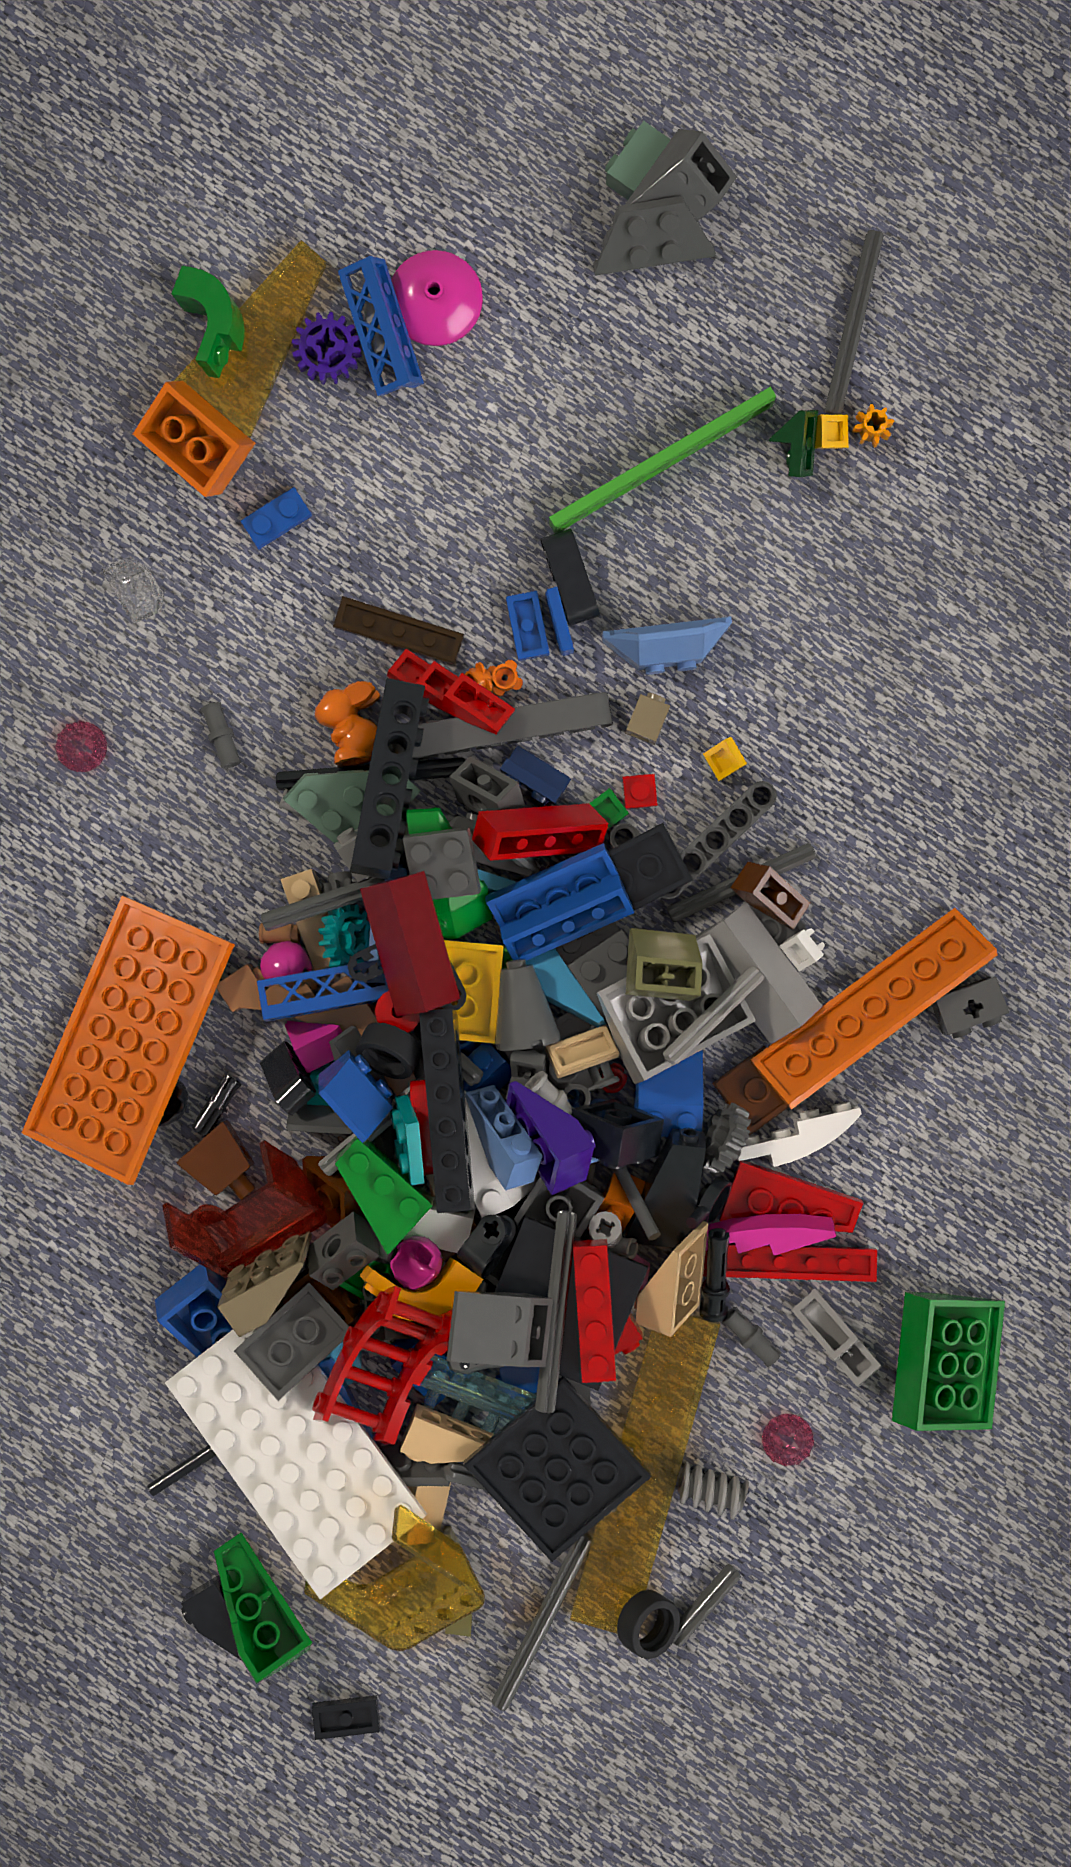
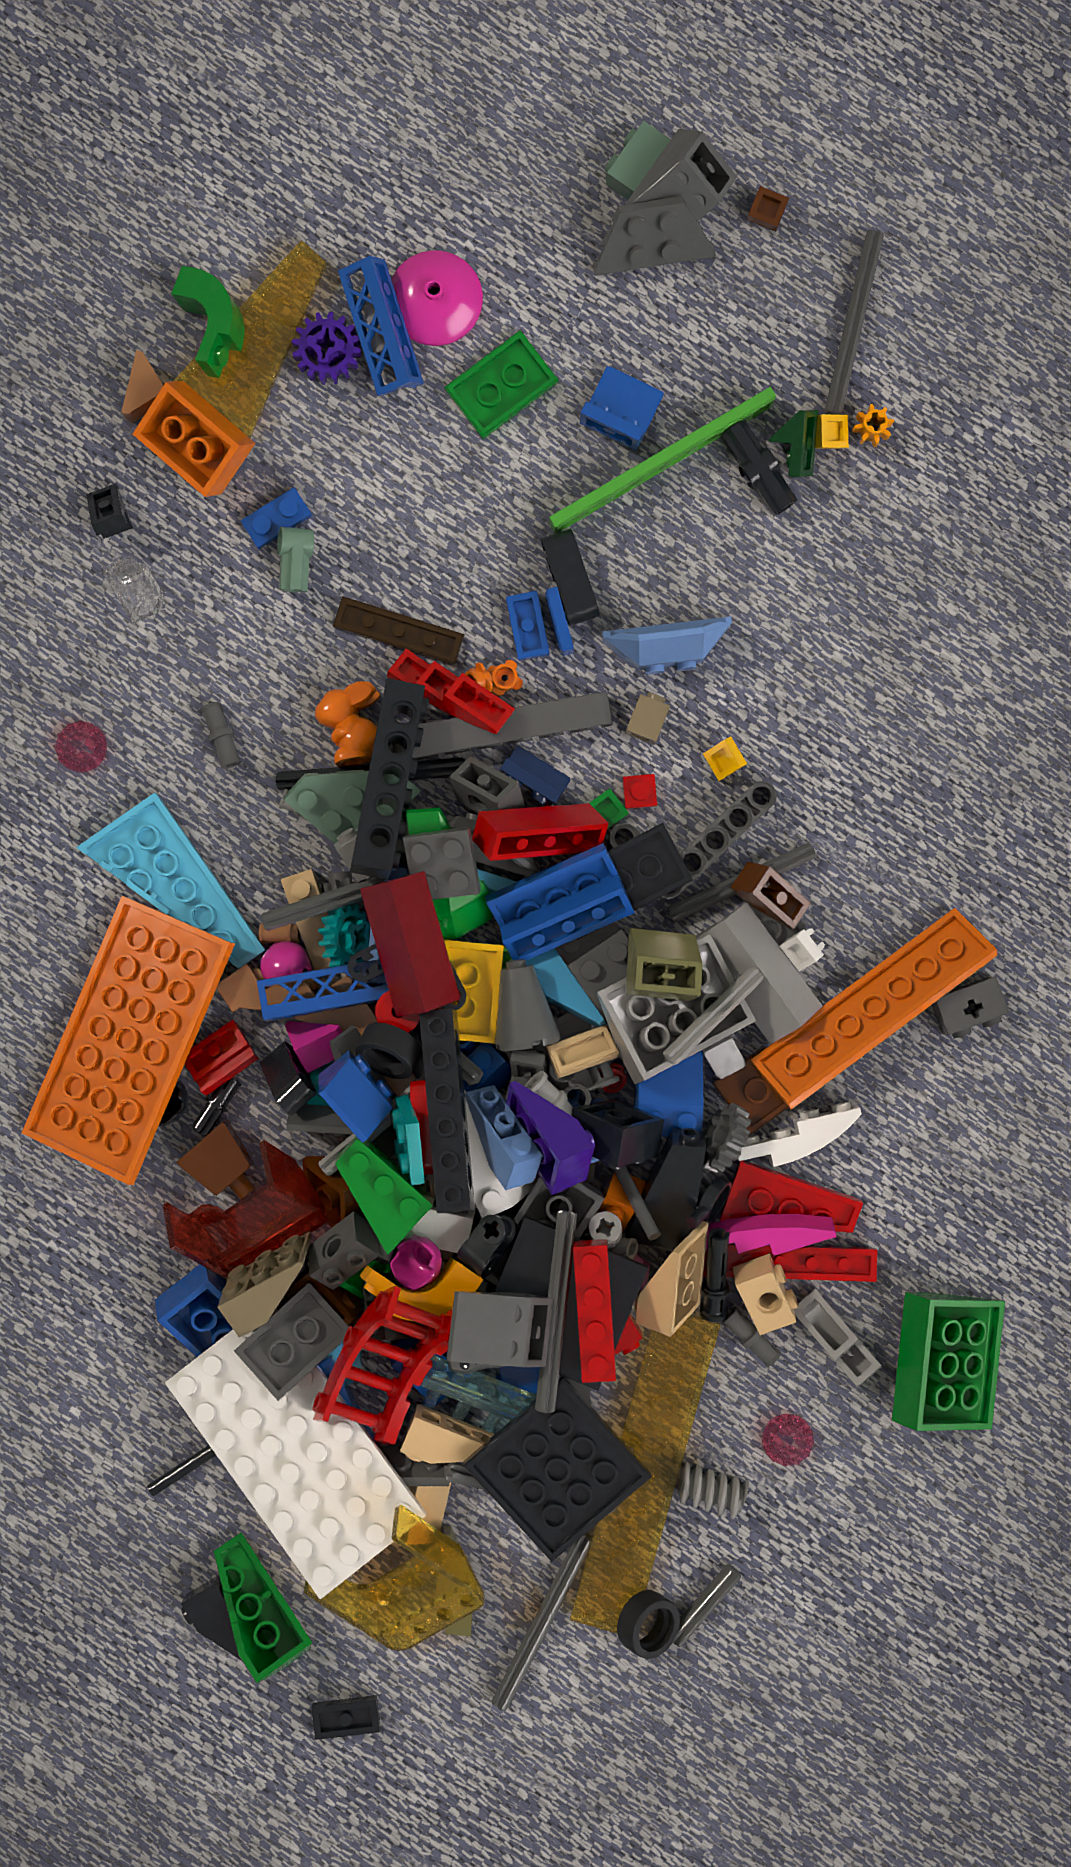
(108, 512): none -> black slope
(141, 388): none -> medium nougat slope
(164, 867): none -> medium azure wing
(220, 1057): none -> red plate
(295, 549): none -> sand green piece
(501, 384): none -> green tile
(621, 408): none -> blue bracket
(724, 1057): none -> flat silver slope
(759, 468): none -> black piece
(766, 1310): none -> tan brick
(767, 208): none -> reddish brown plate

